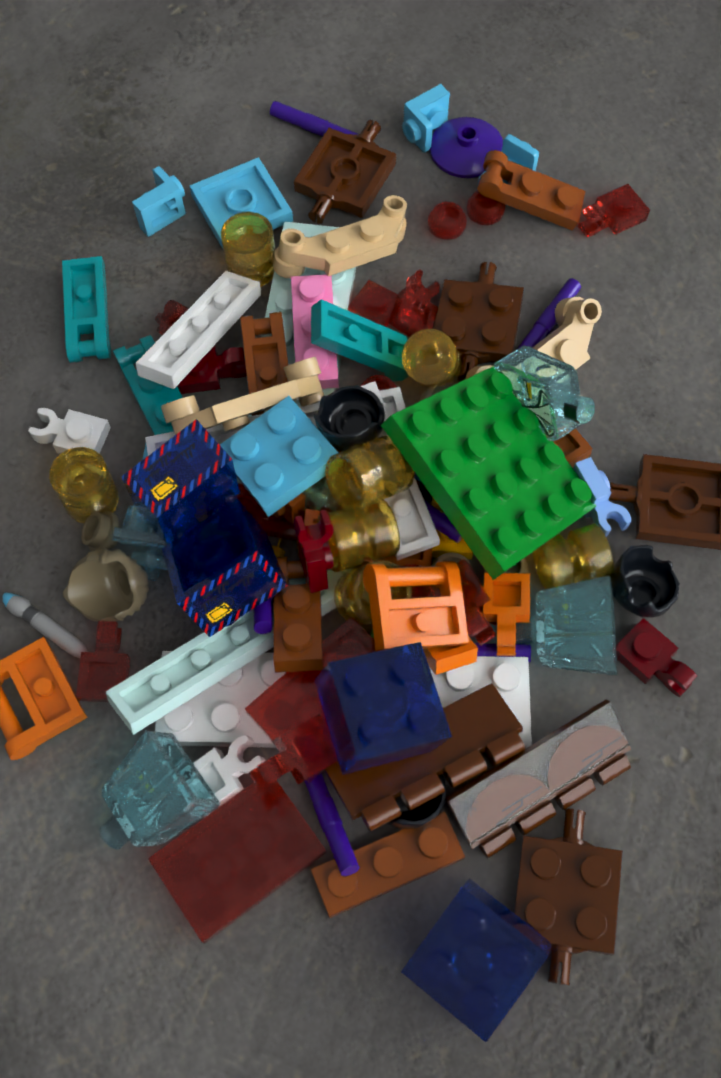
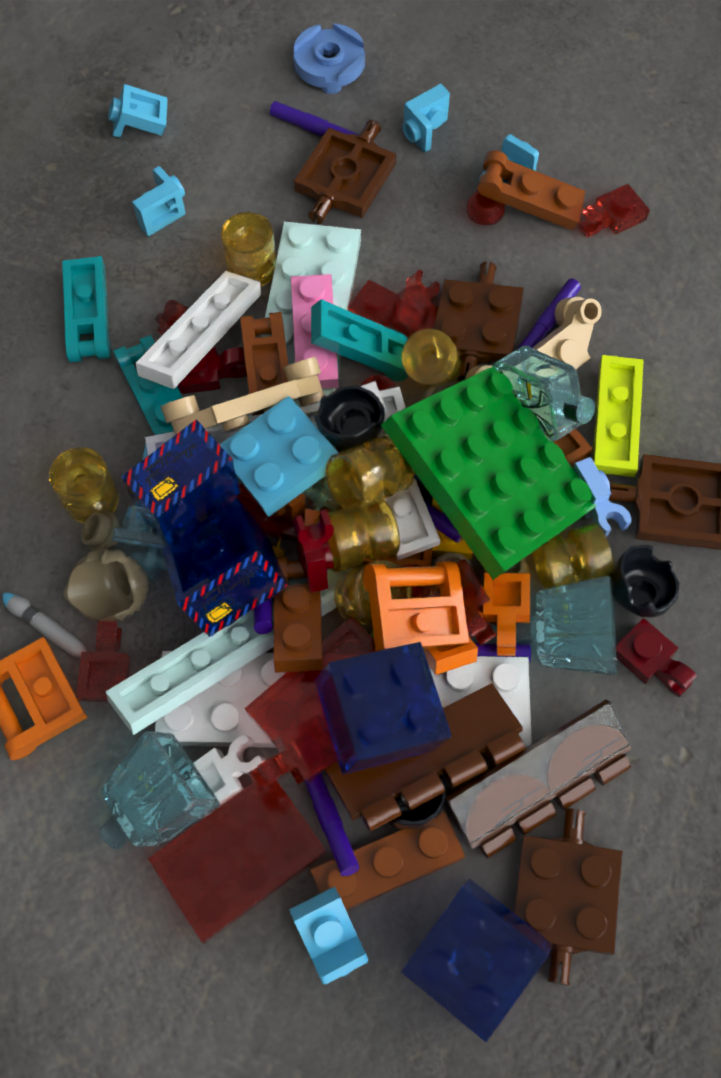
(72, 431): white plate -> none
(138, 110): none -> medium azure bracket
(237, 191): medium azure plate -> none
(329, 72): none -> medium blue plate
(329, 935): none -> medium azure bracket
(343, 246): tan plate -> none
(447, 221): clear red plate -> none
(462, 144): dark purple dish -> none
(618, 415): none -> neon yellow plate

